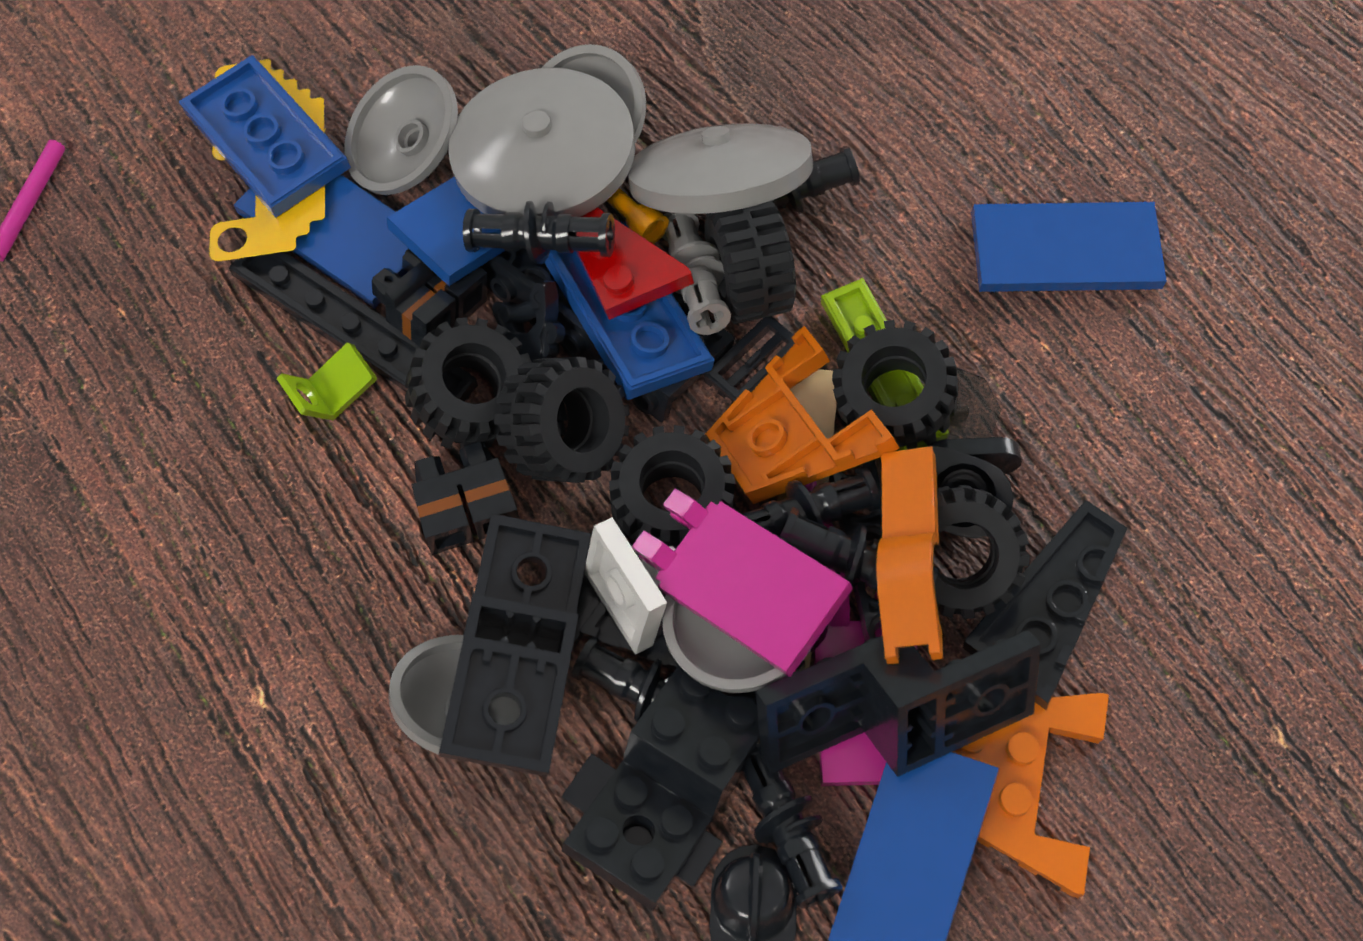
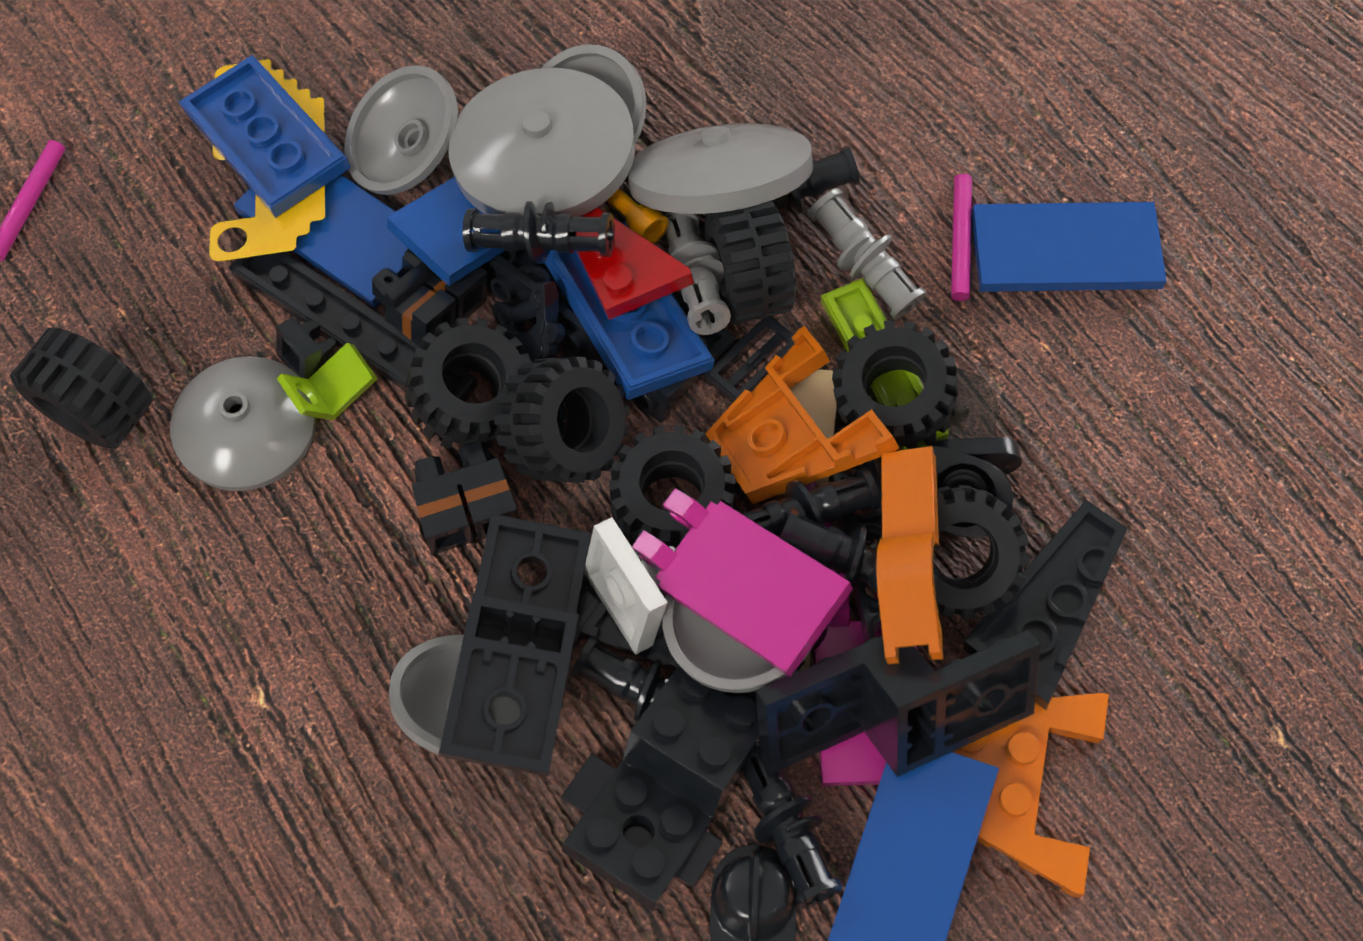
(82, 387): none -> black tyre
(242, 447): none -> light grey dish
(297, 347): none -> black tile
(866, 254): none -> light grey piece
(961, 237): none -> dark pink bar

